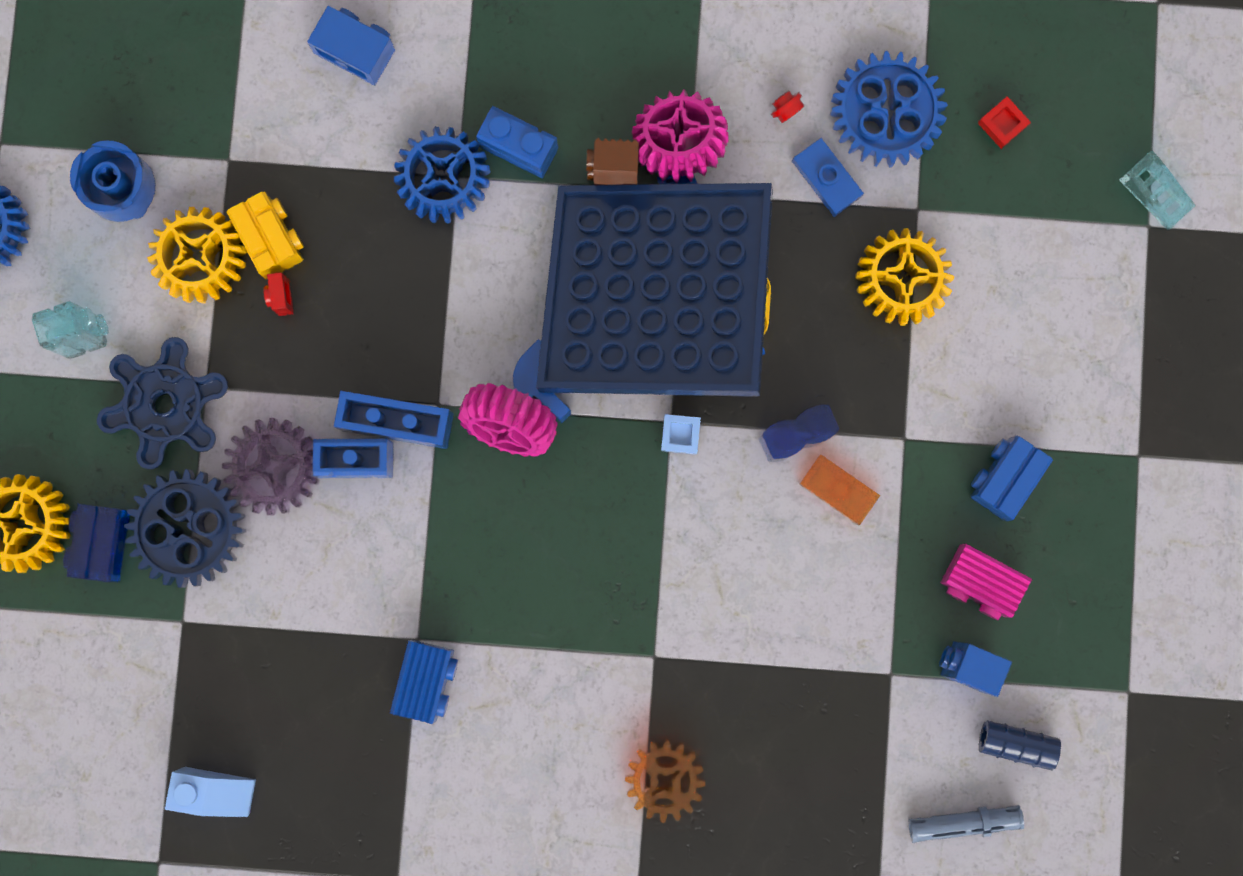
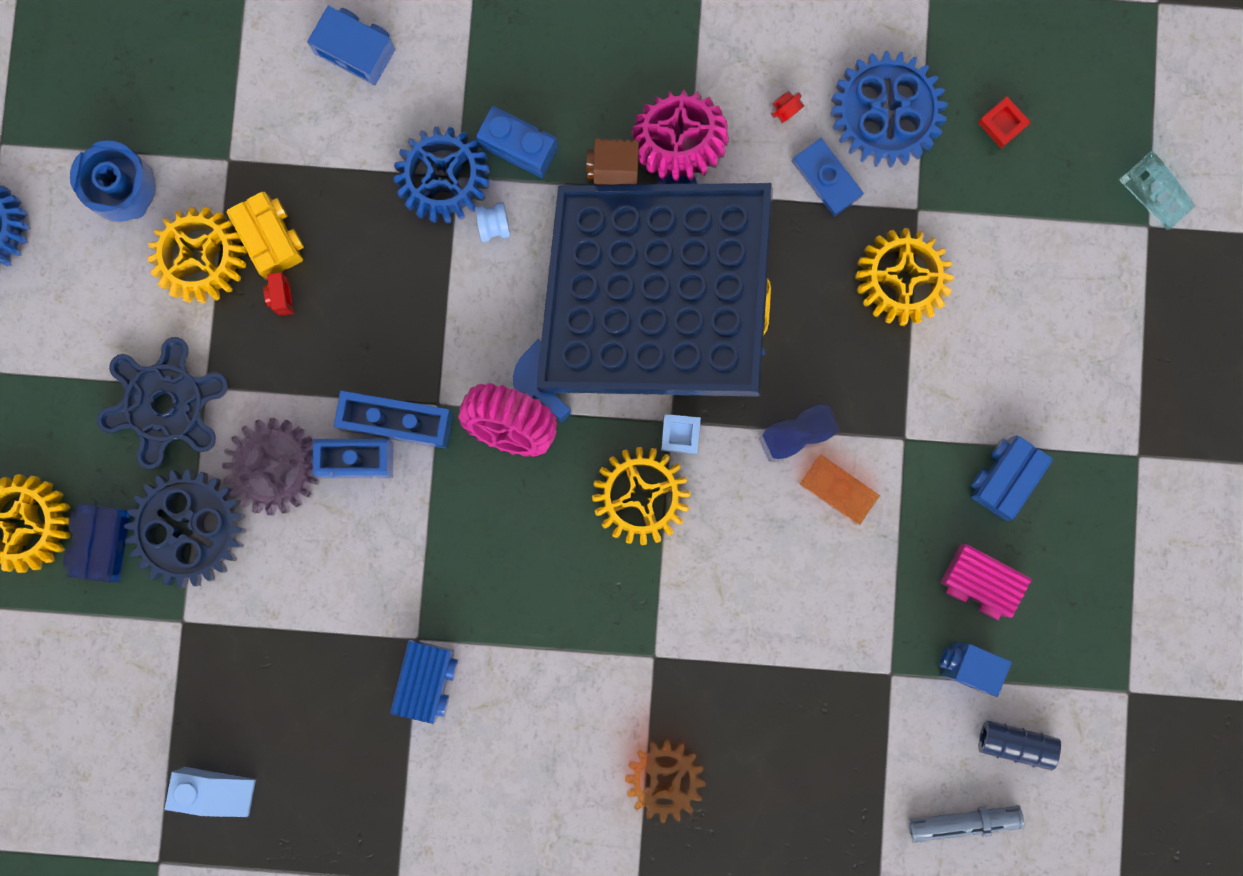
(70, 329): clear light blue brick -> none
(492, 222): none -> light blue wheel
(671, 484): none -> yellow gear

